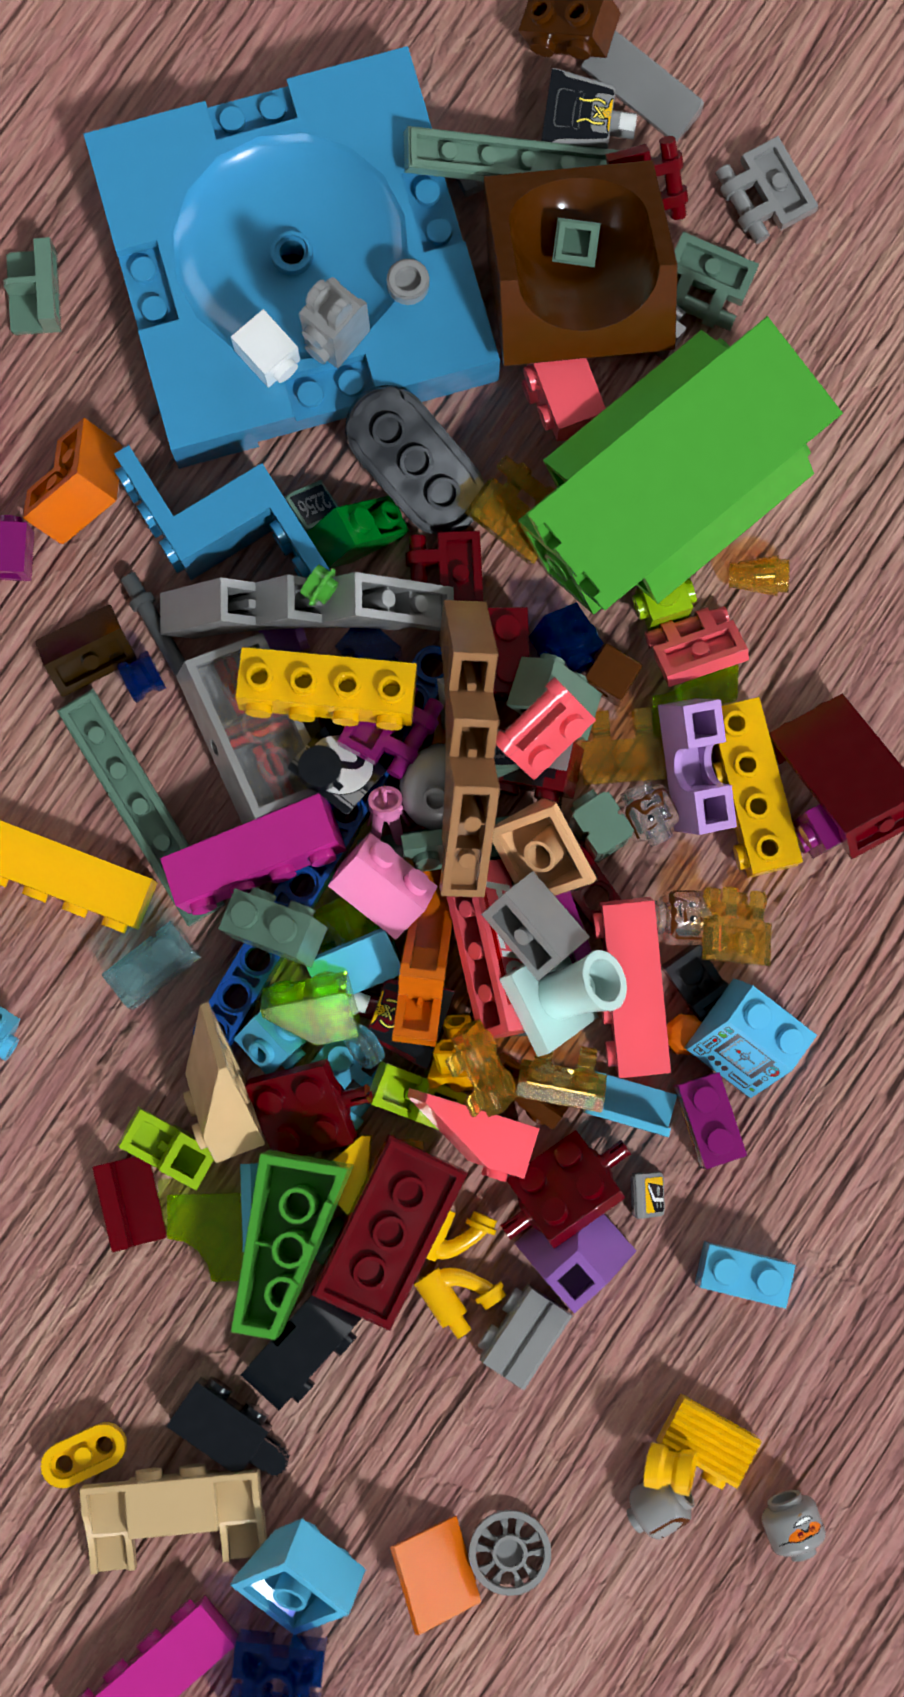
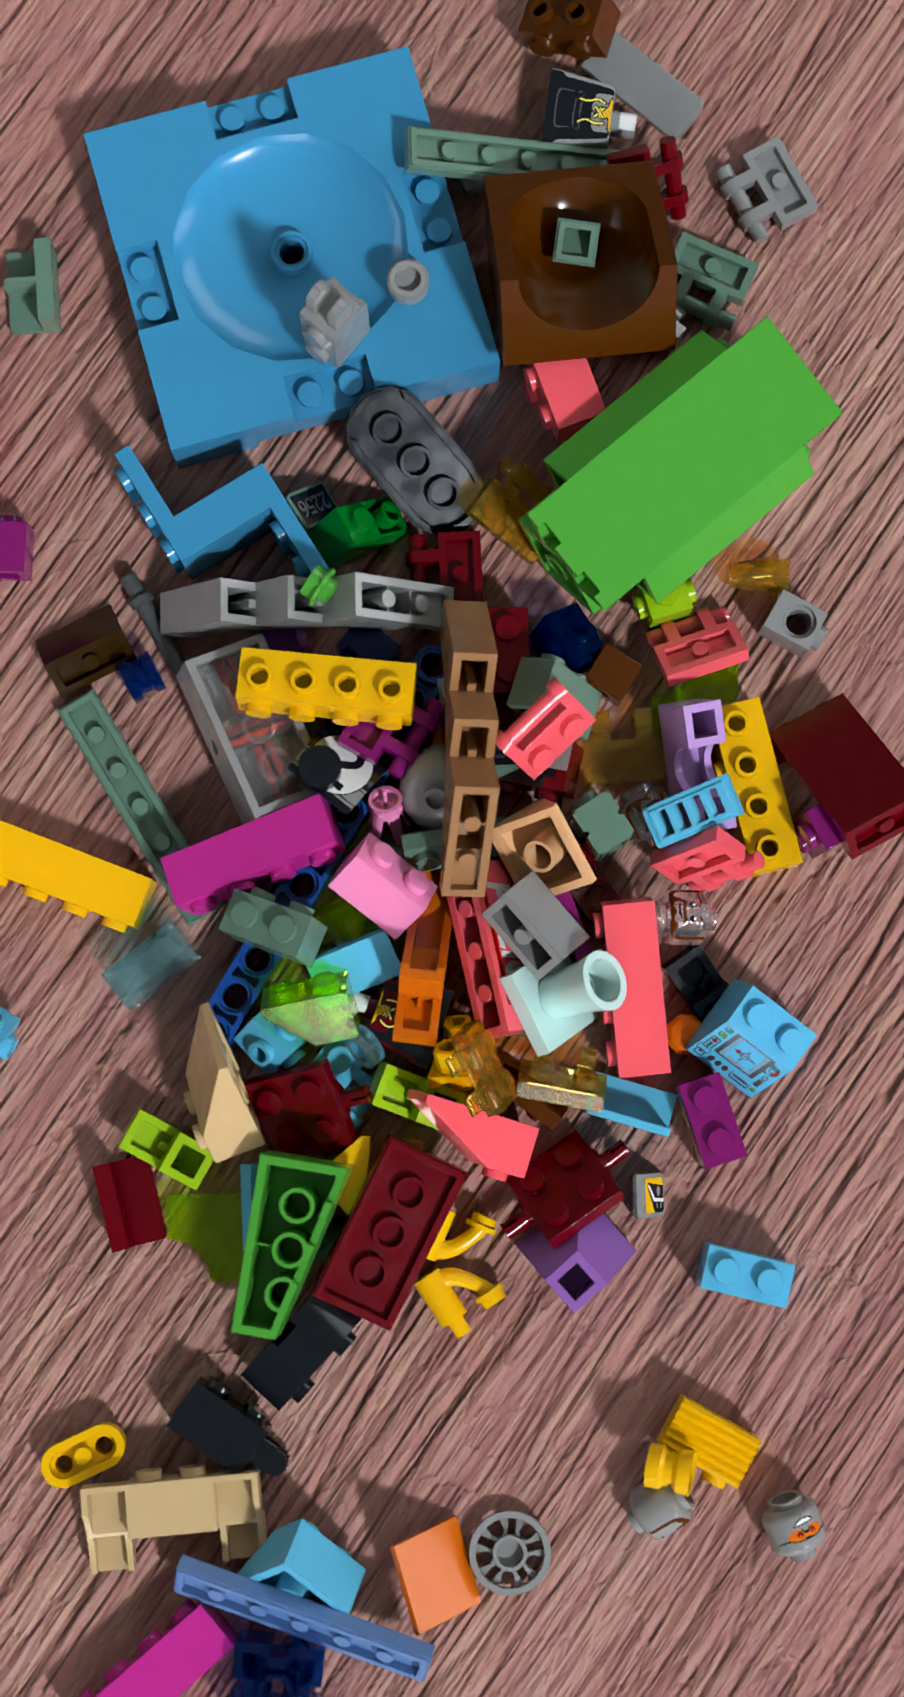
(78, 484): orange panel -> none
(266, 349): white brick -> none
(303, 1618): none -> medium blue tile
(524, 1335): light grey brick -> none
(659, 822): none -> medium azure slope
(706, 860): none -> coral plate
(734, 939): clear yellow plate -> none
(789, 606): none -> light grey brick

